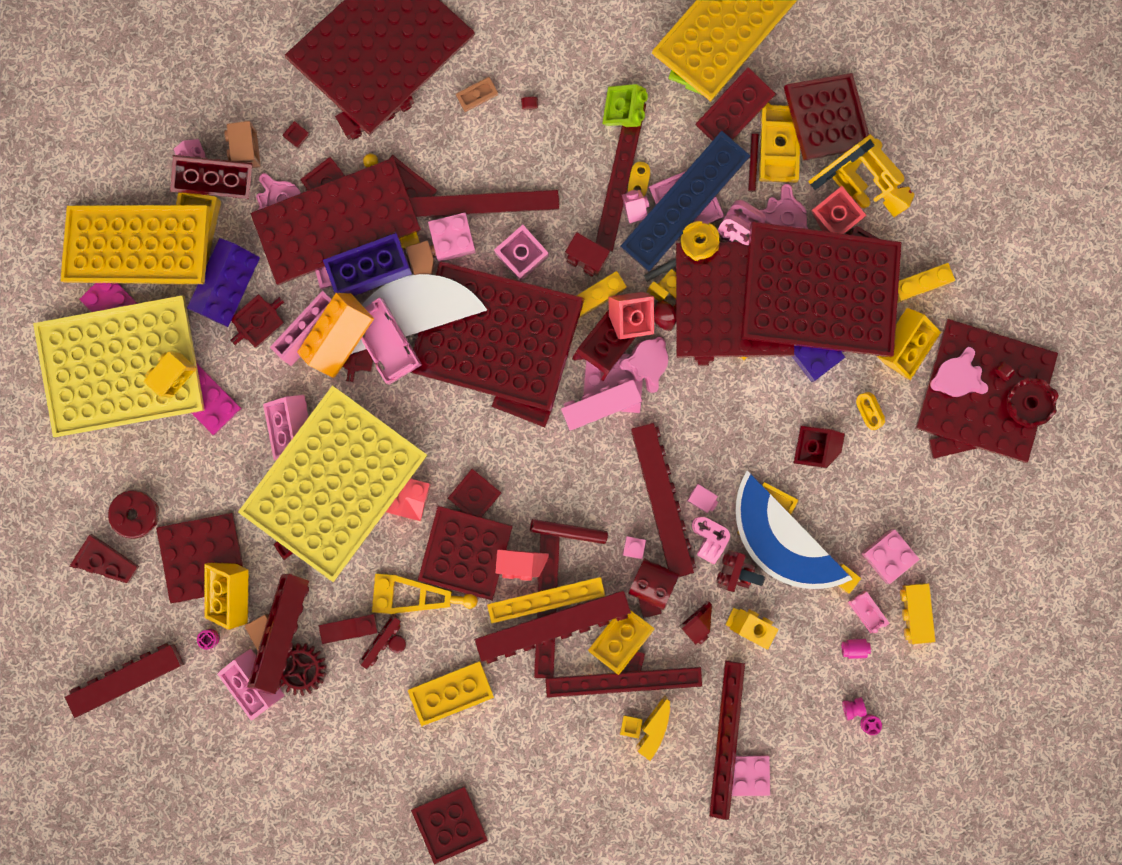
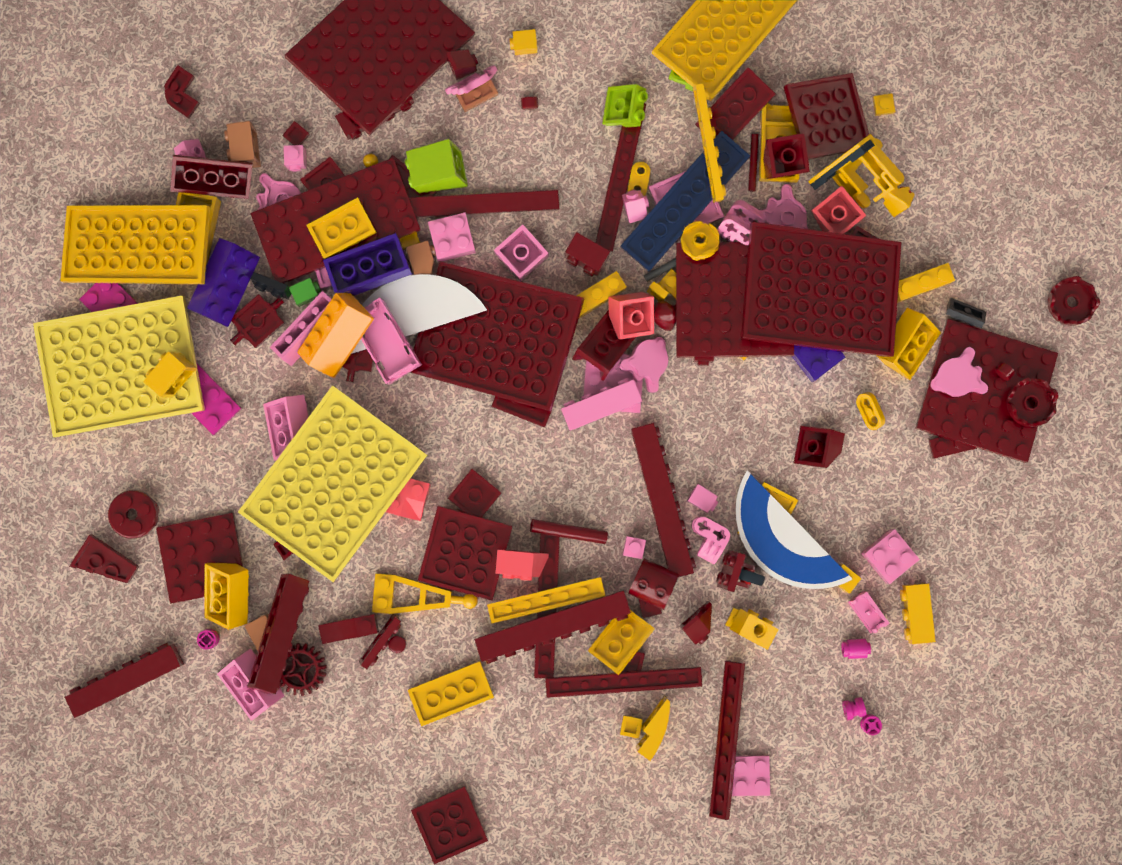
(175, 92): none -> dark red plate
(276, 288): none -> black plate
(295, 157): none -> bright pink brick
(305, 291): none -> bright green brick
(341, 228): none -> yellow plate
(436, 167): none -> lime slope
(462, 63): none -> dark red slope
(471, 82): none -> bright pink tile
(524, 42): none -> yellow brick
(708, 134): none -> yellow plate
(785, 156): none -> dark red slope
(884, 104): none -> yellow plate
(966, 313): none -> black plate
(1085, 298): none -> dark red plate

